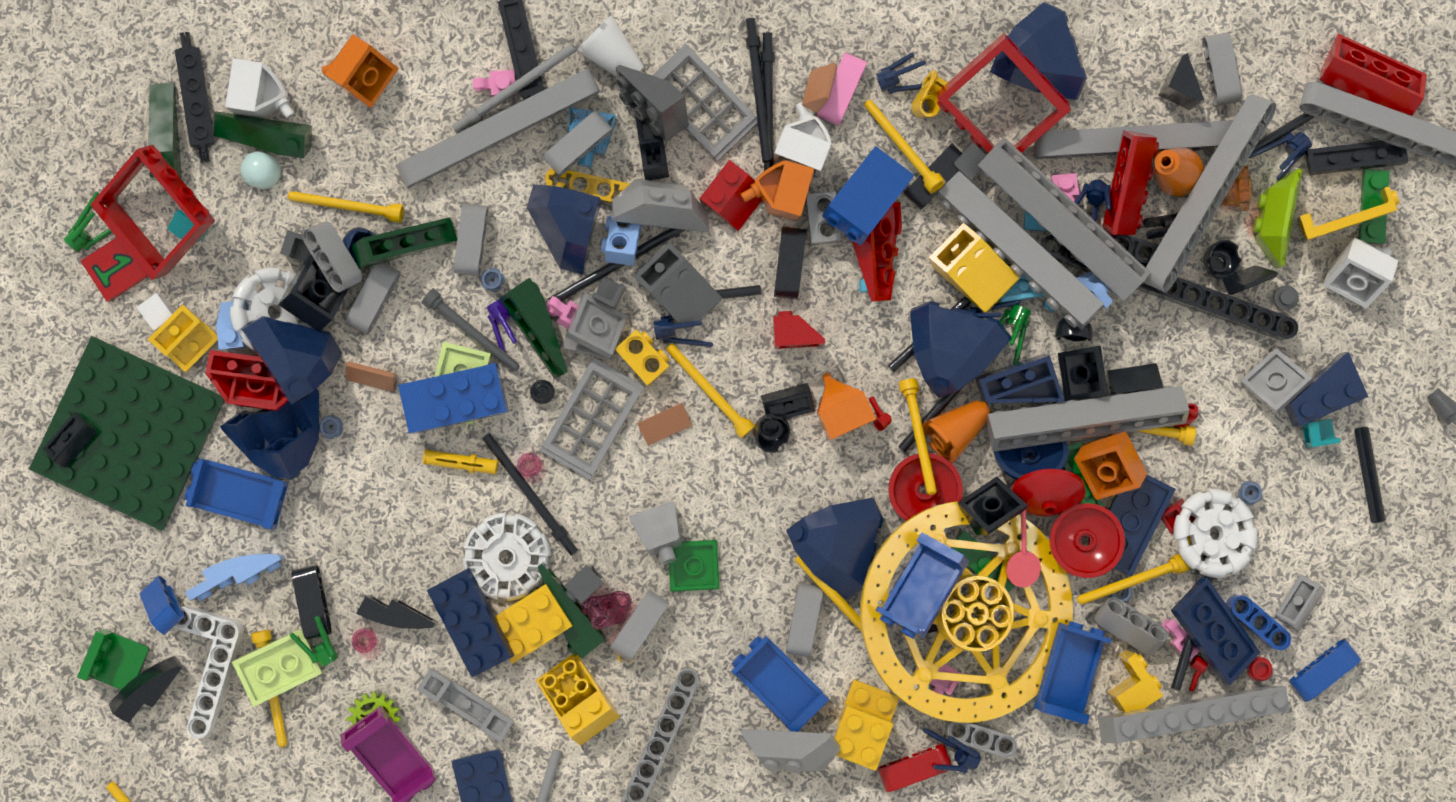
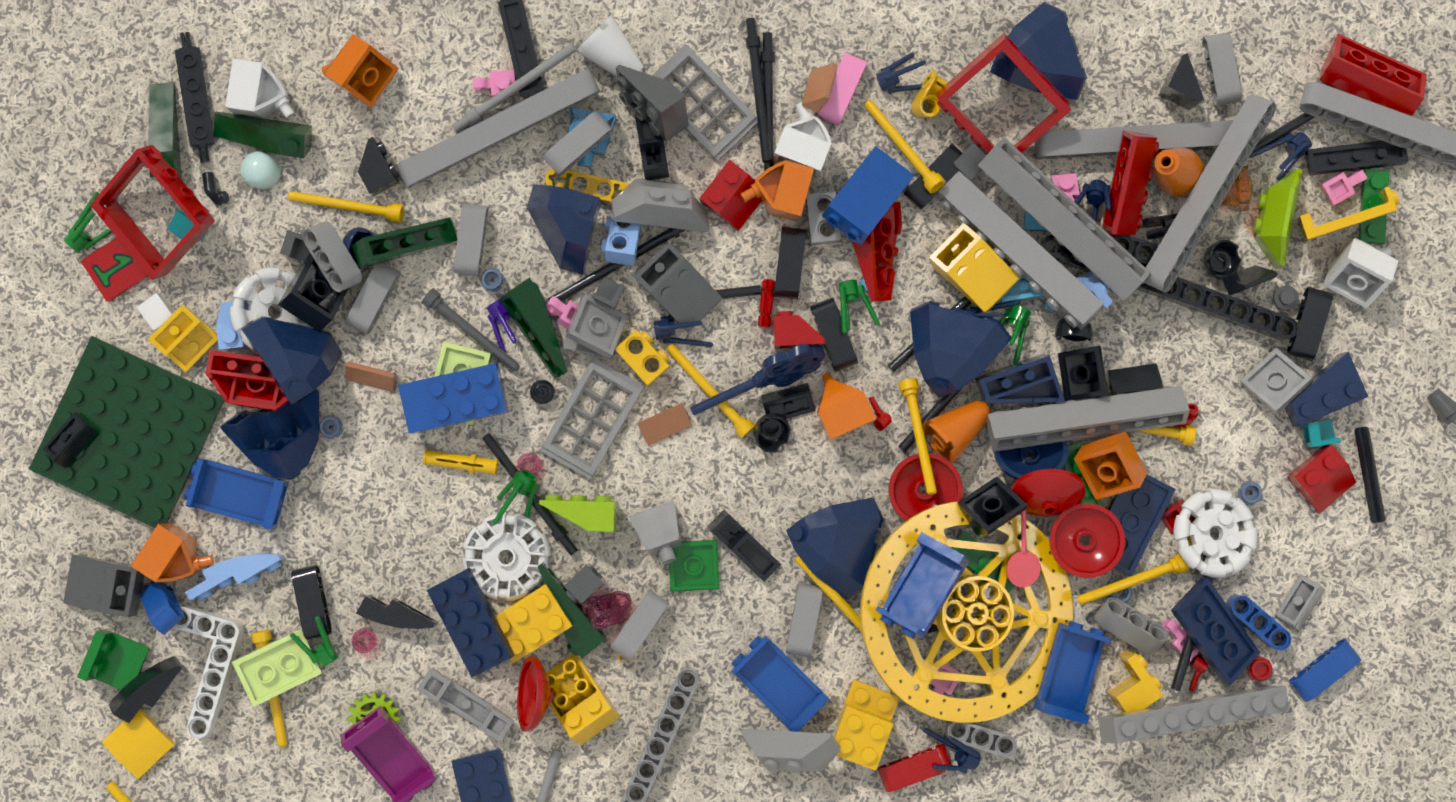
(103, 586): none -> dark grey slope
(138, 743): none -> yellow slope
(170, 555): none -> orange piece
(211, 191): none -> black arm
(375, 169): none -> black slope
(522, 483): none -> green plant
(532, 694): none -> red dish
(590, 515): none -> lime slope
(743, 545): none -> black slope
(766, 303): none -> red axle
(777, 370): none -> dark blue piece
(836, 343): none -> black beam
(849, 294): none -> green plant
(1311, 323): none -> black beam
(1323, 477): none -> red slope
(1341, 187): none -> bright pink plate

